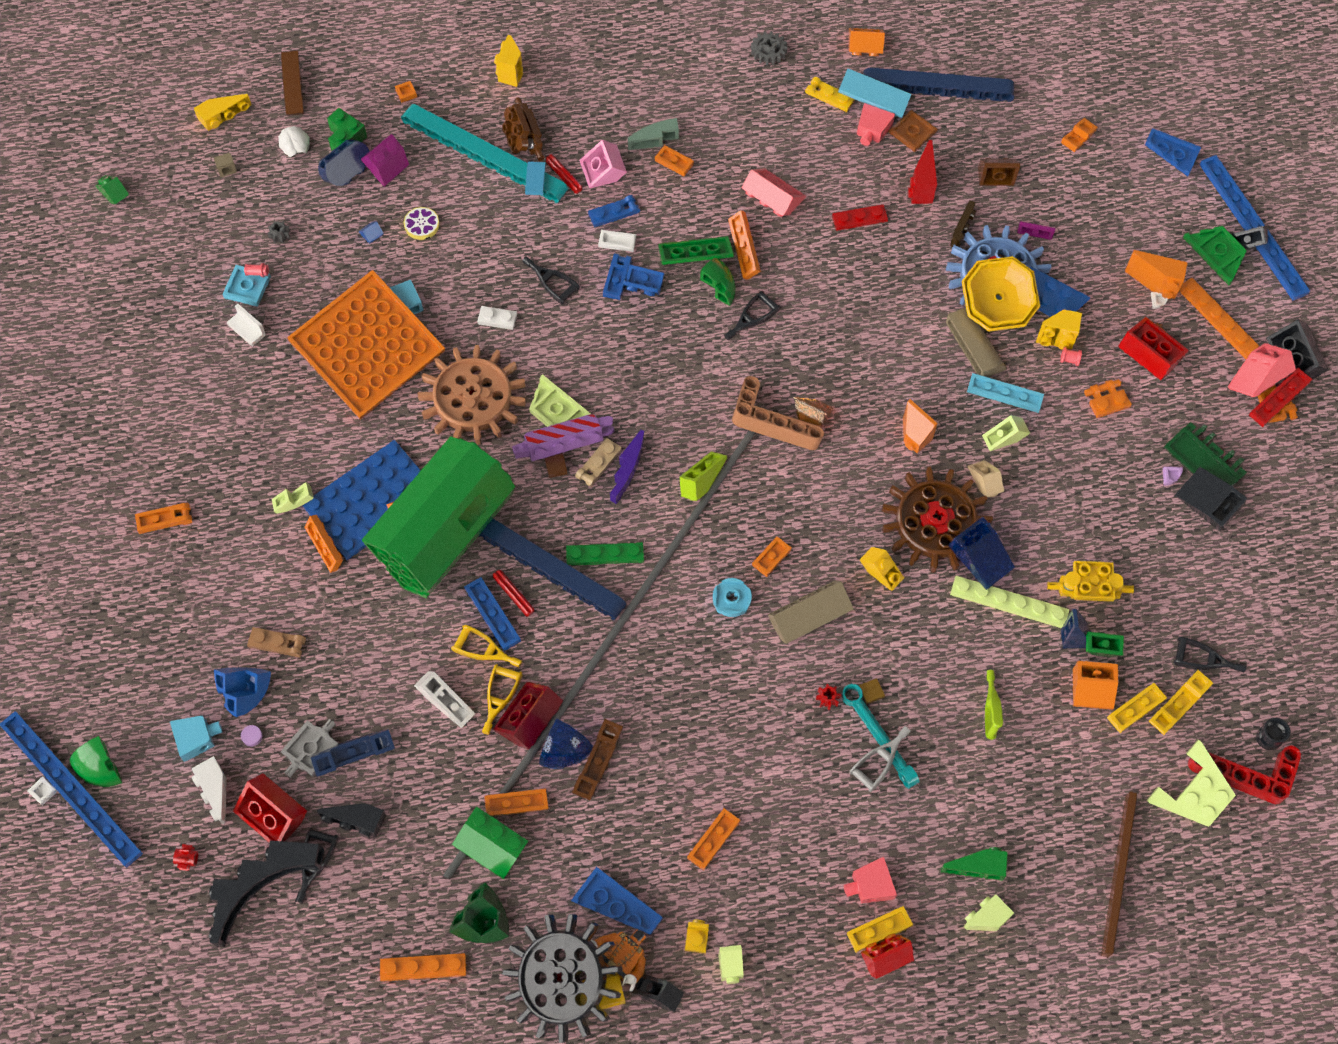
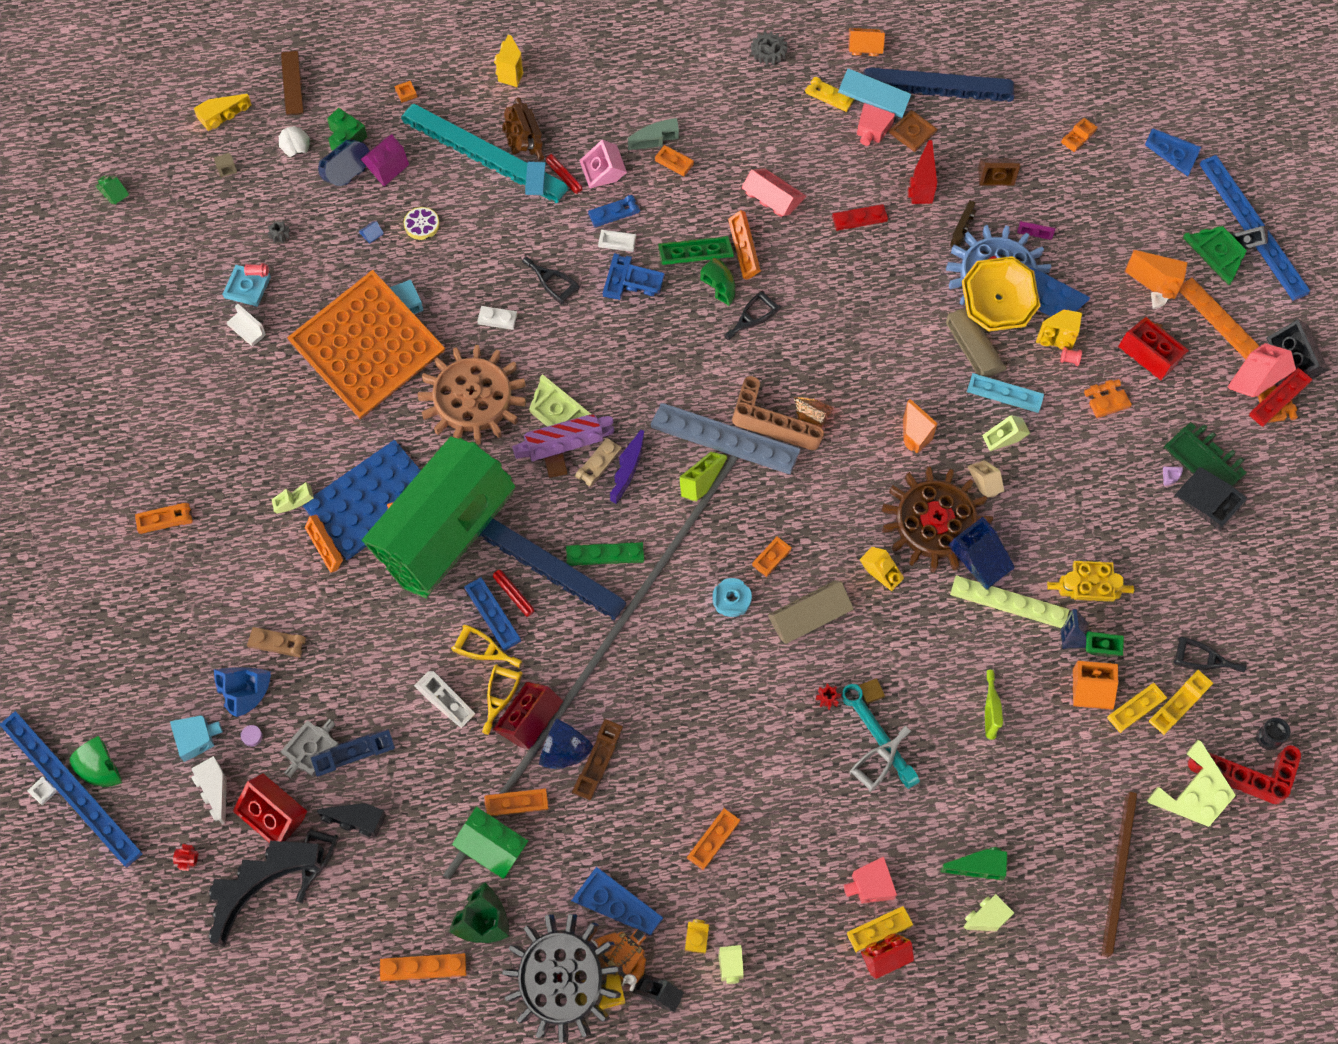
(725, 438): none -> sand blue plate

